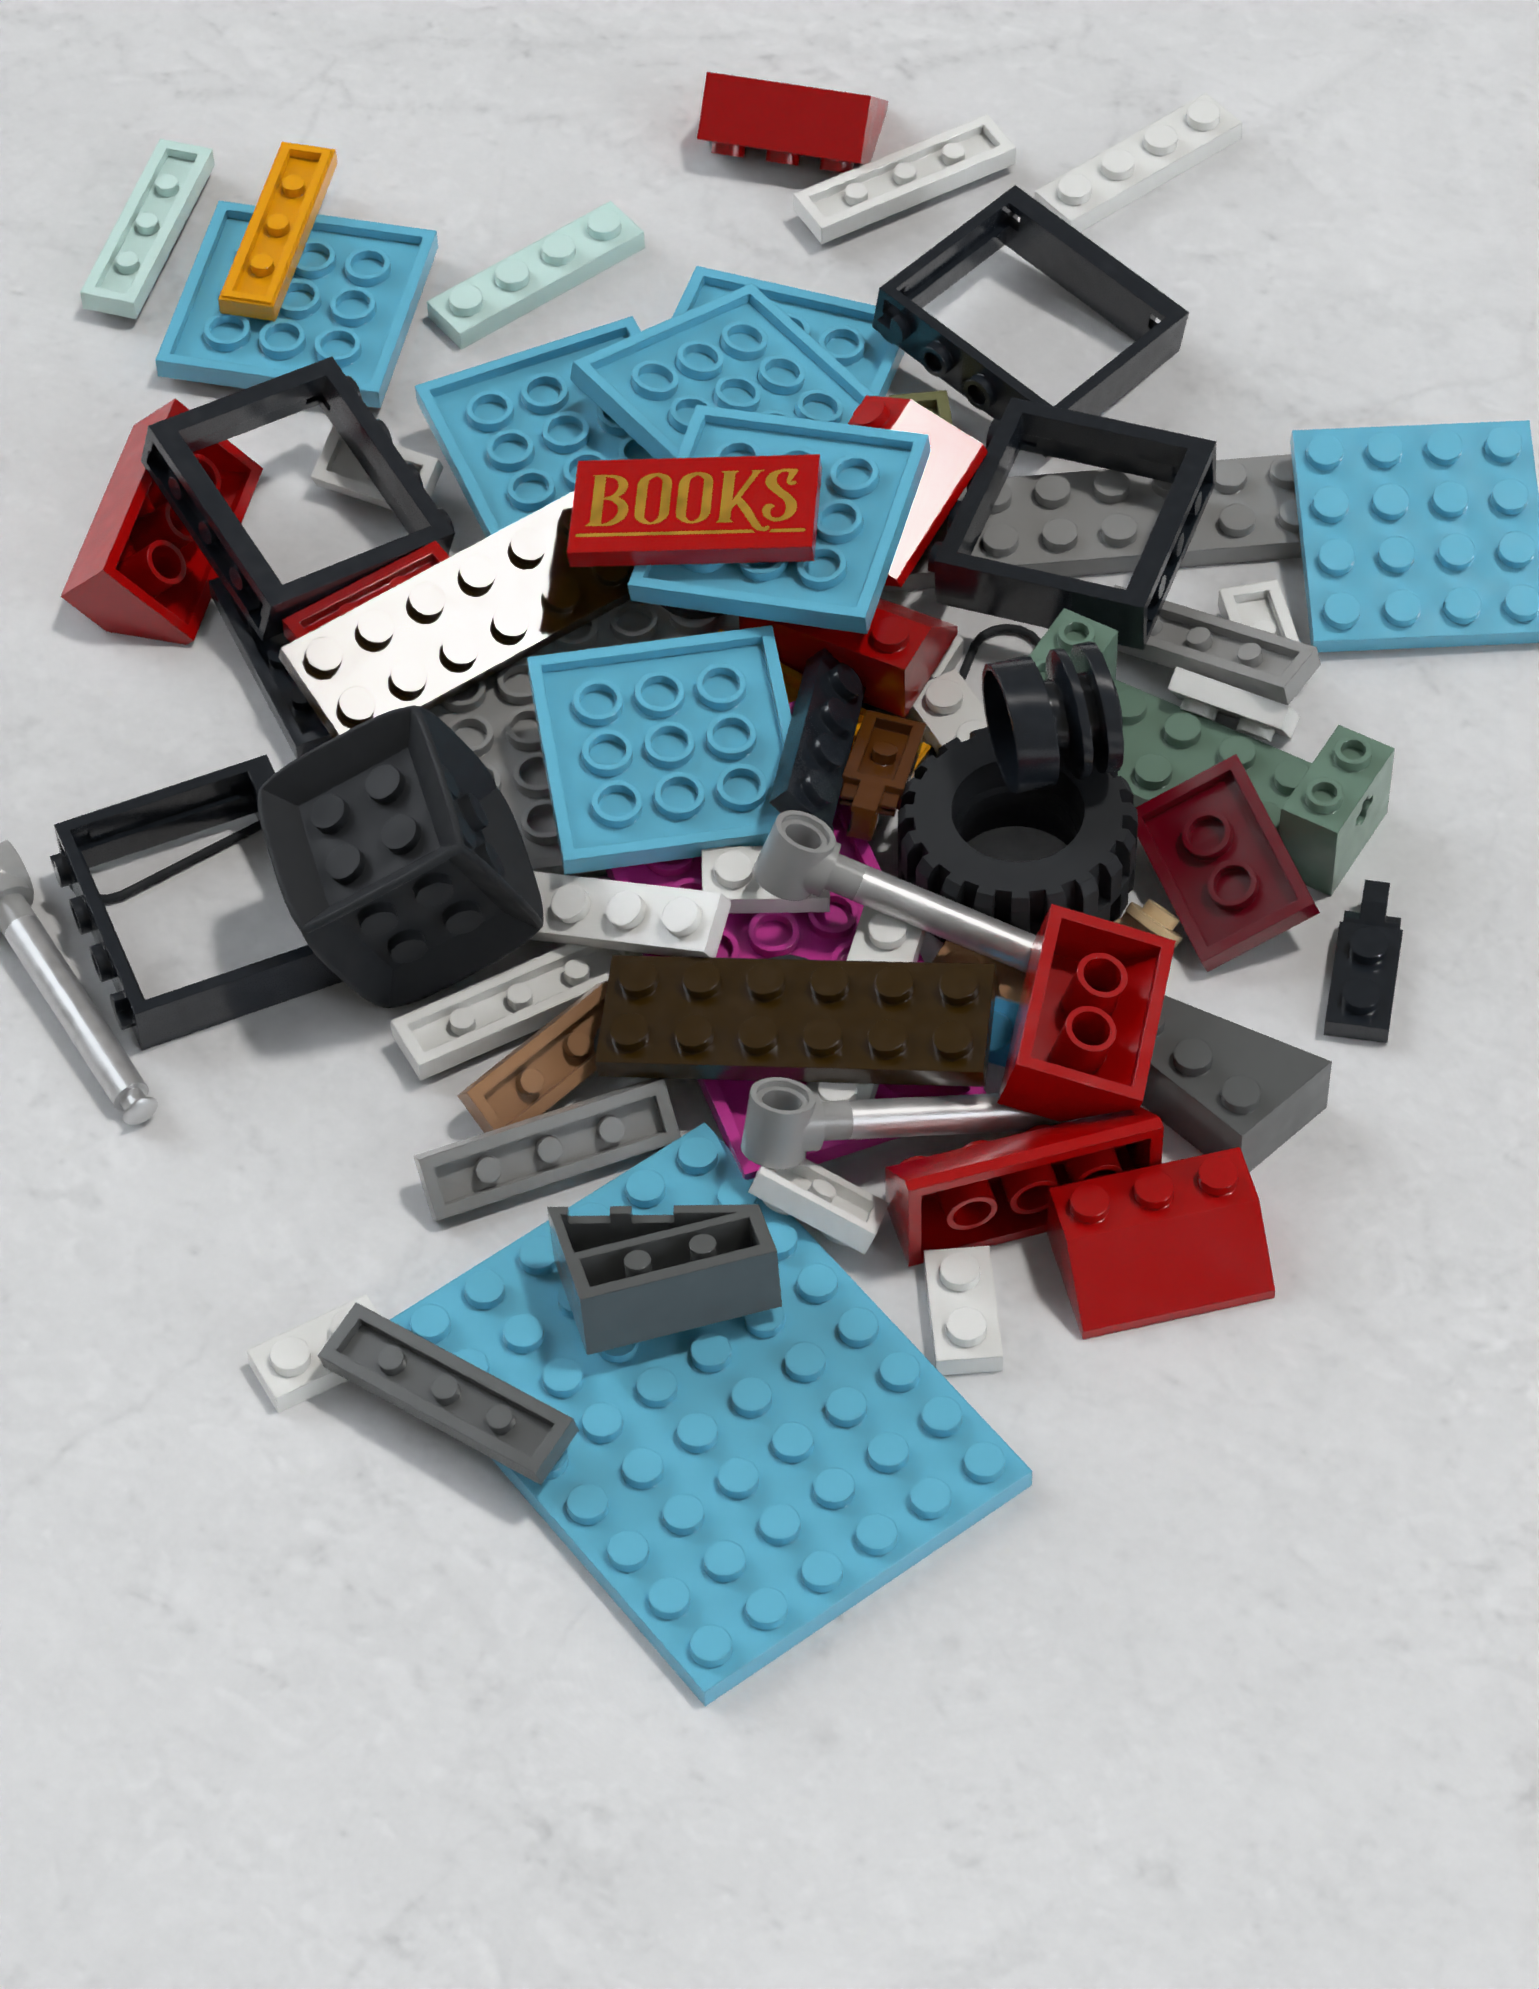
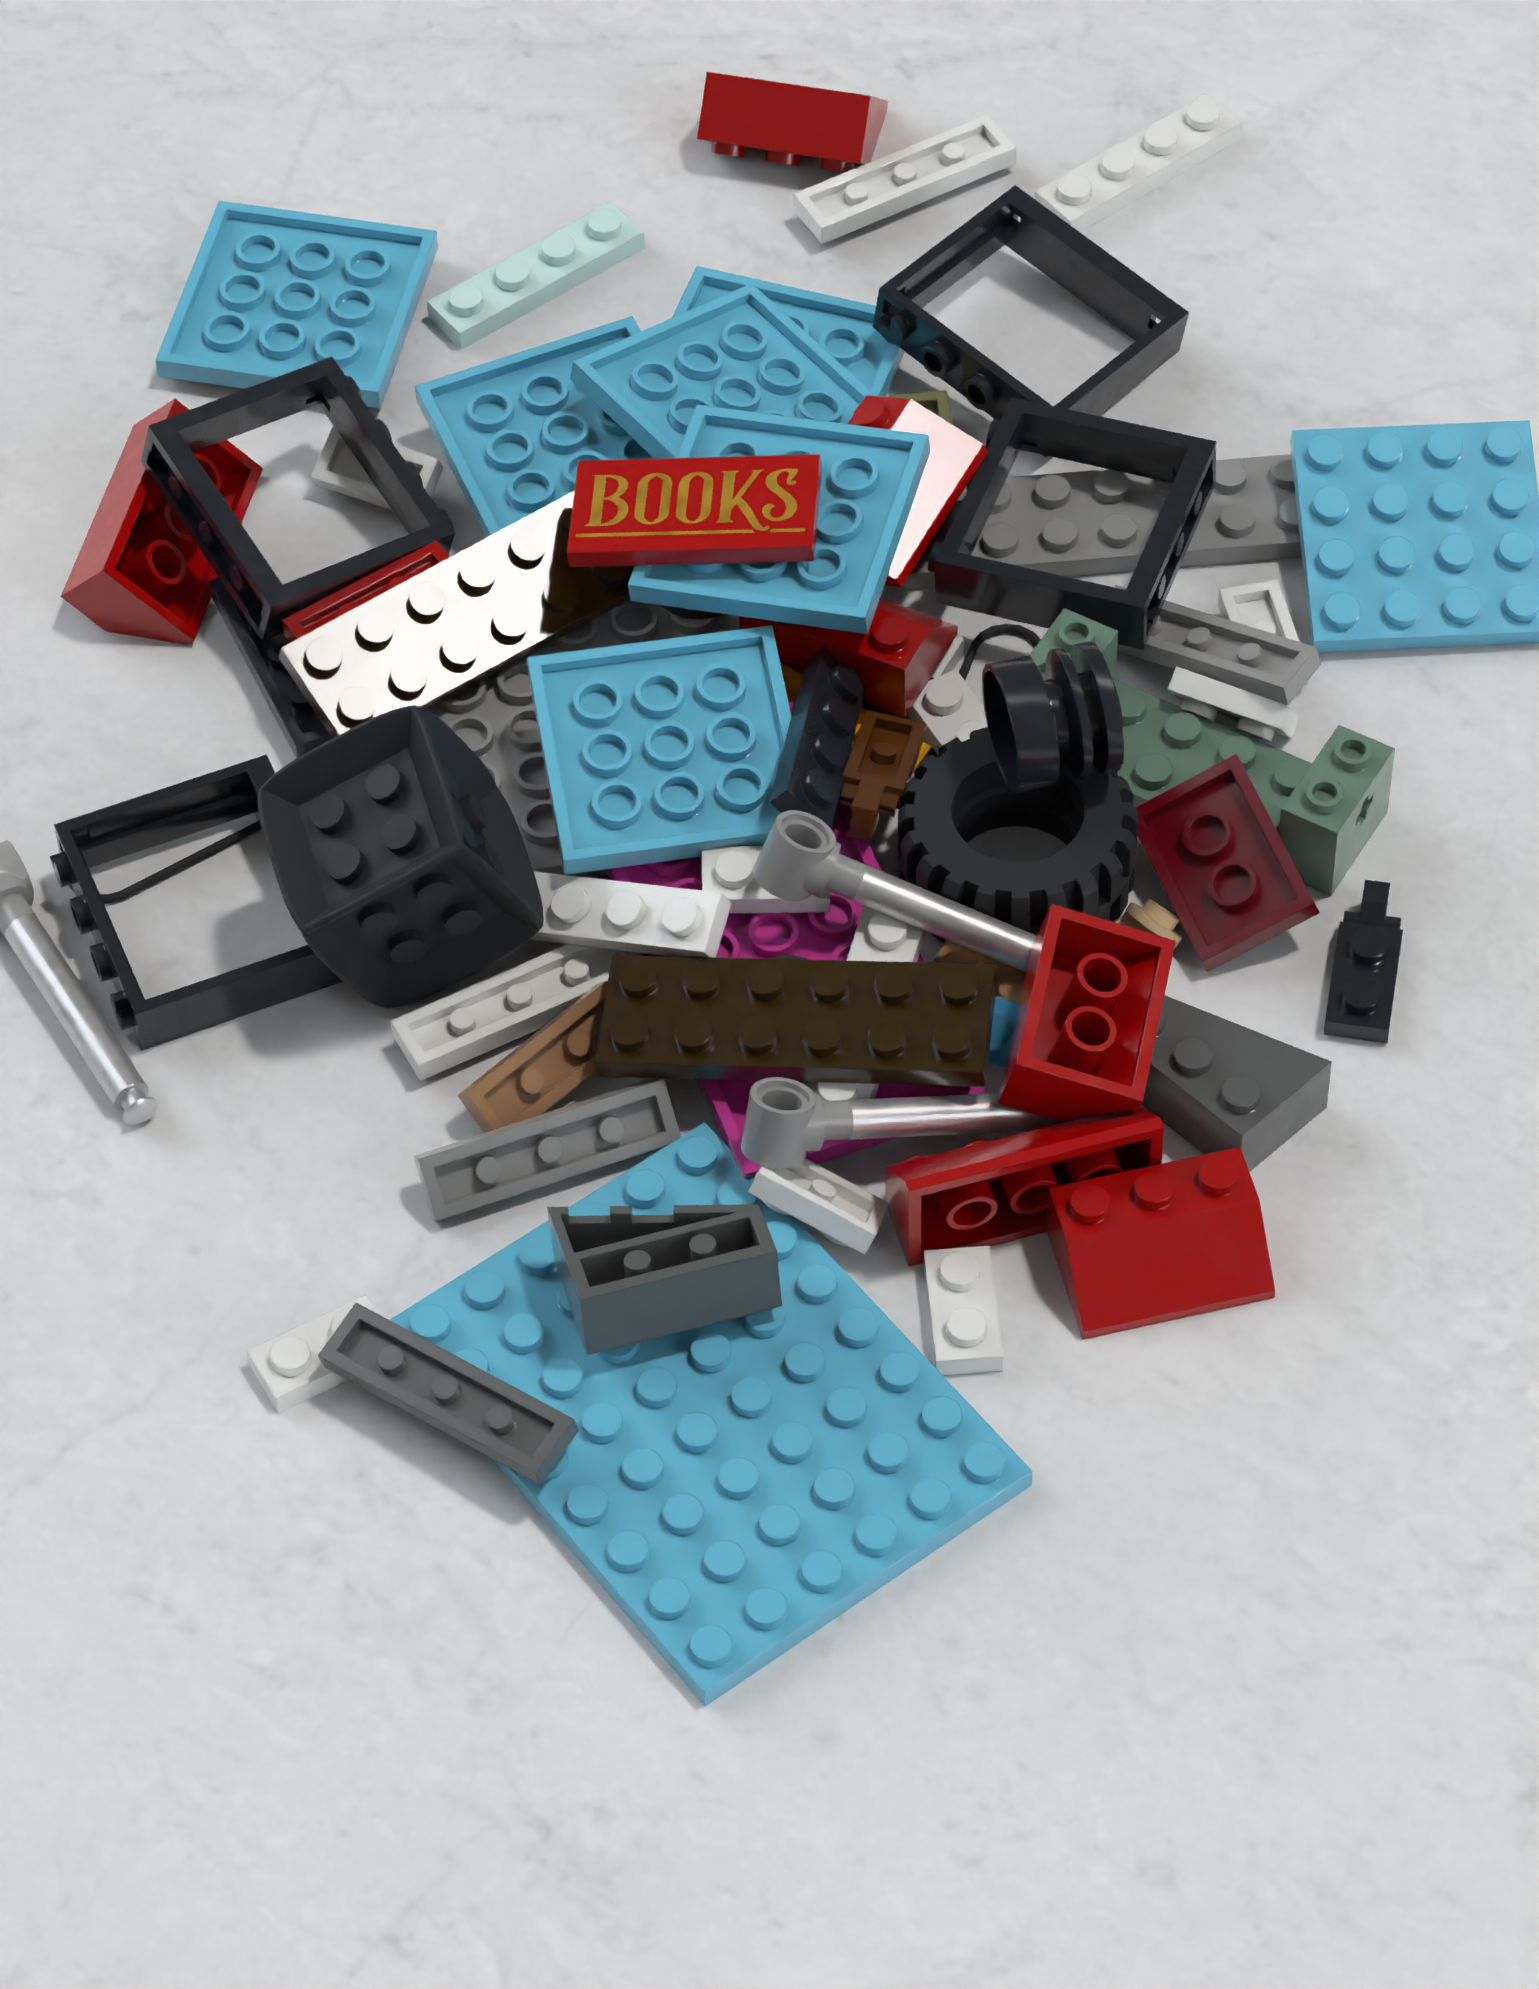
(147, 229): light aqua plate -> none
(278, 231): light orange tile -> none

